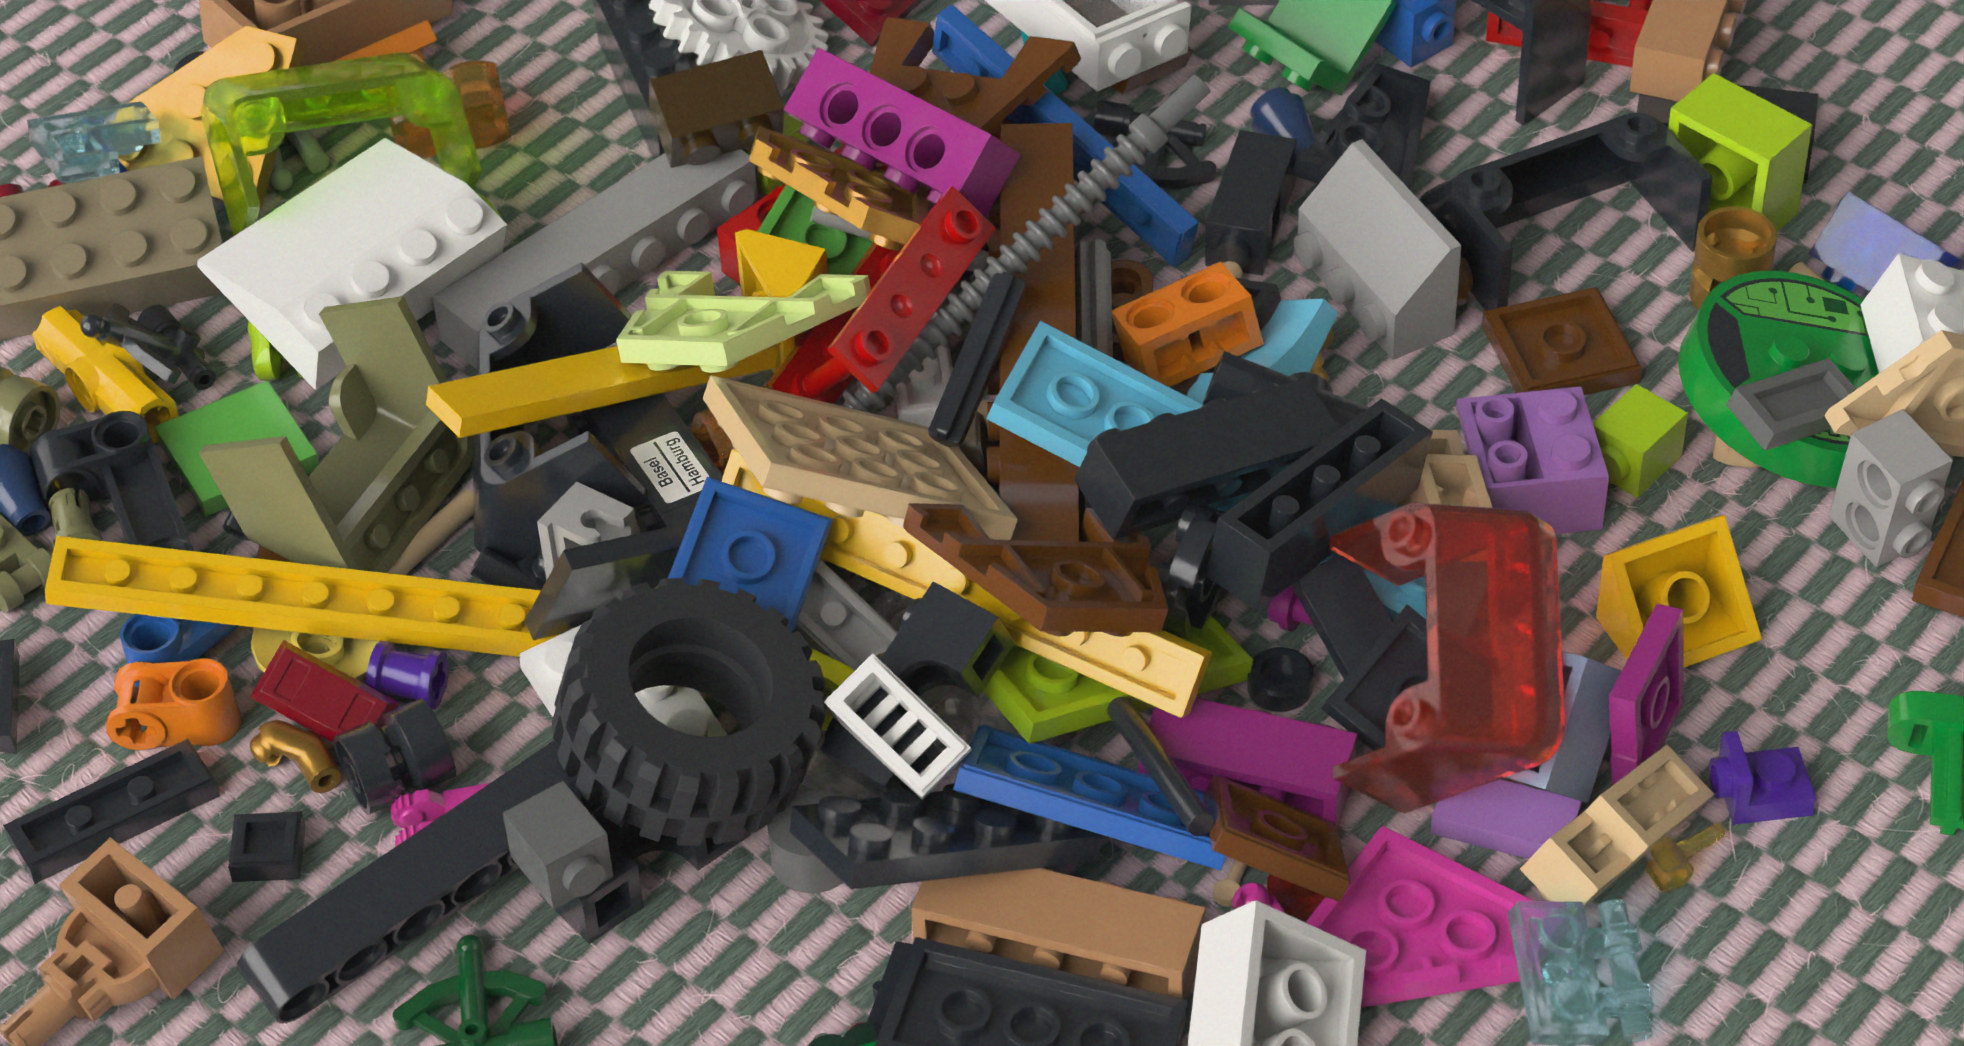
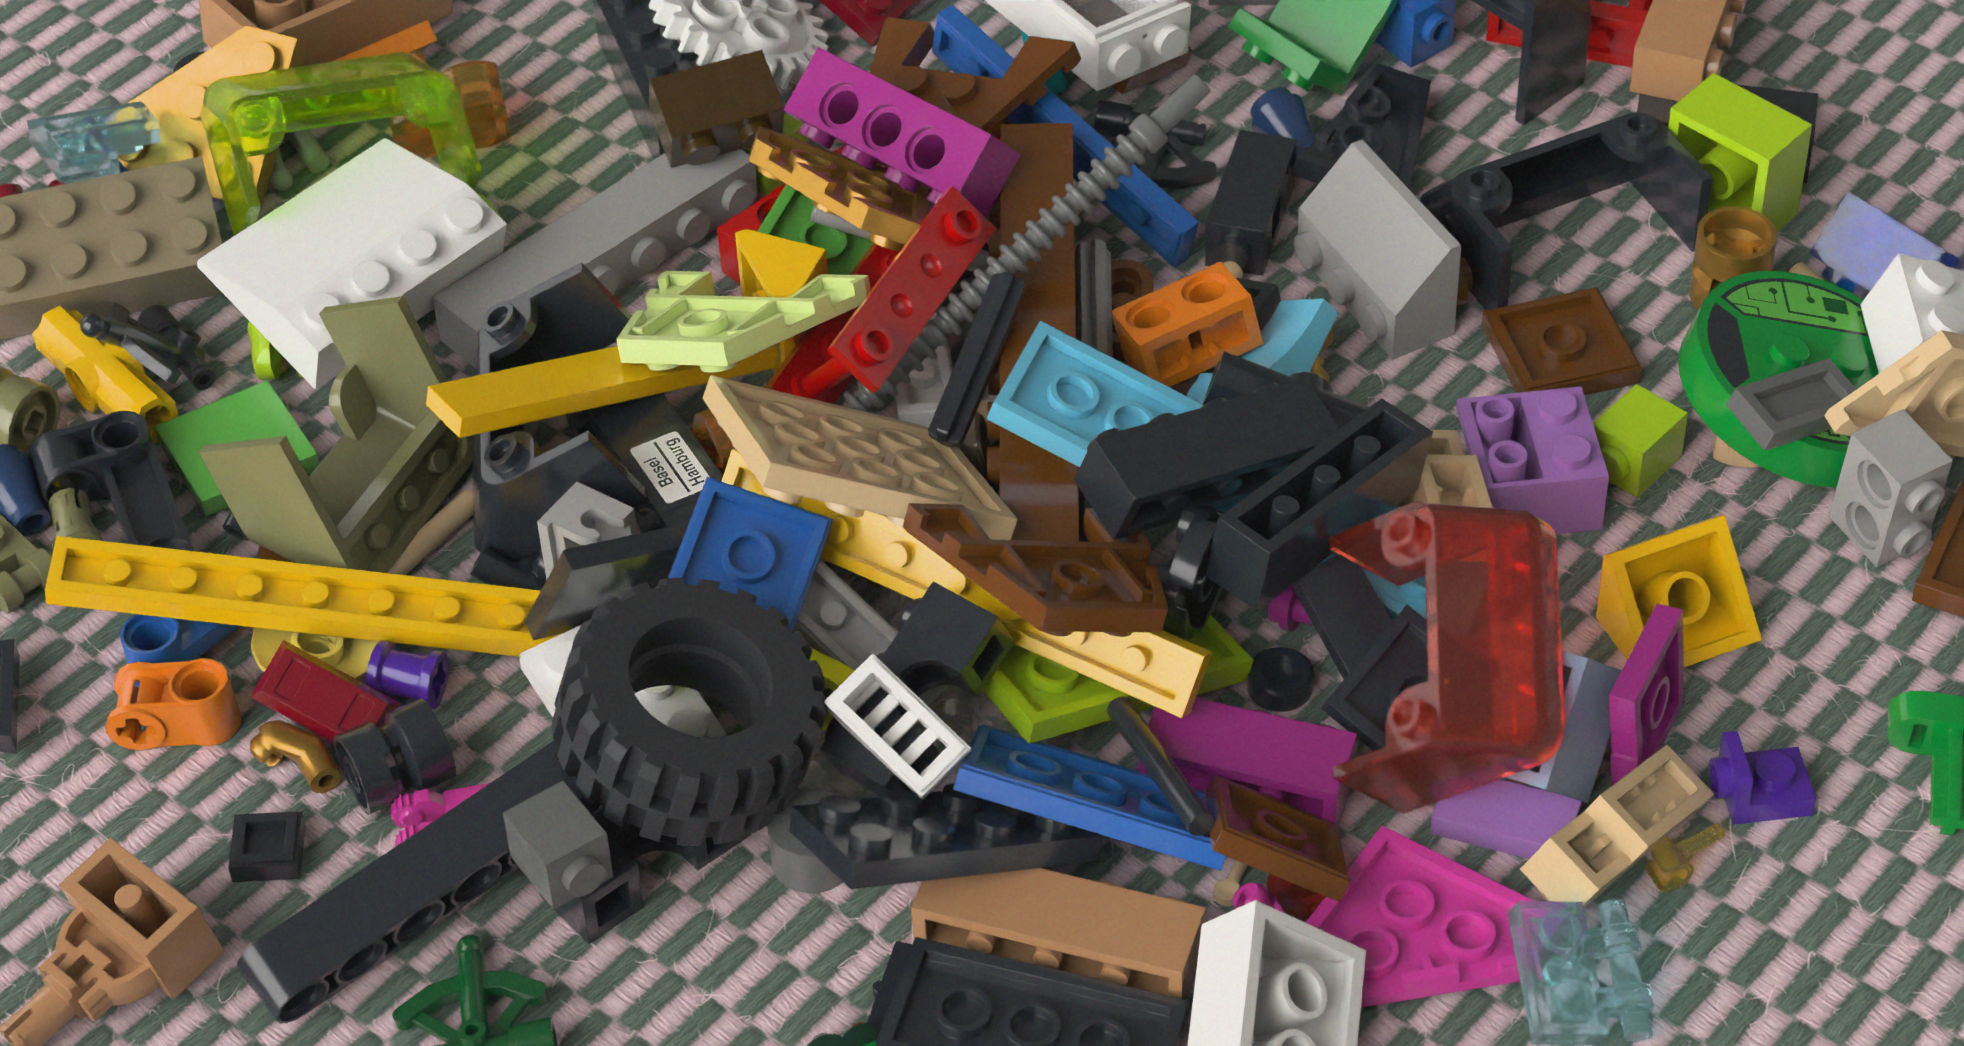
(111, 807): black tile -> none

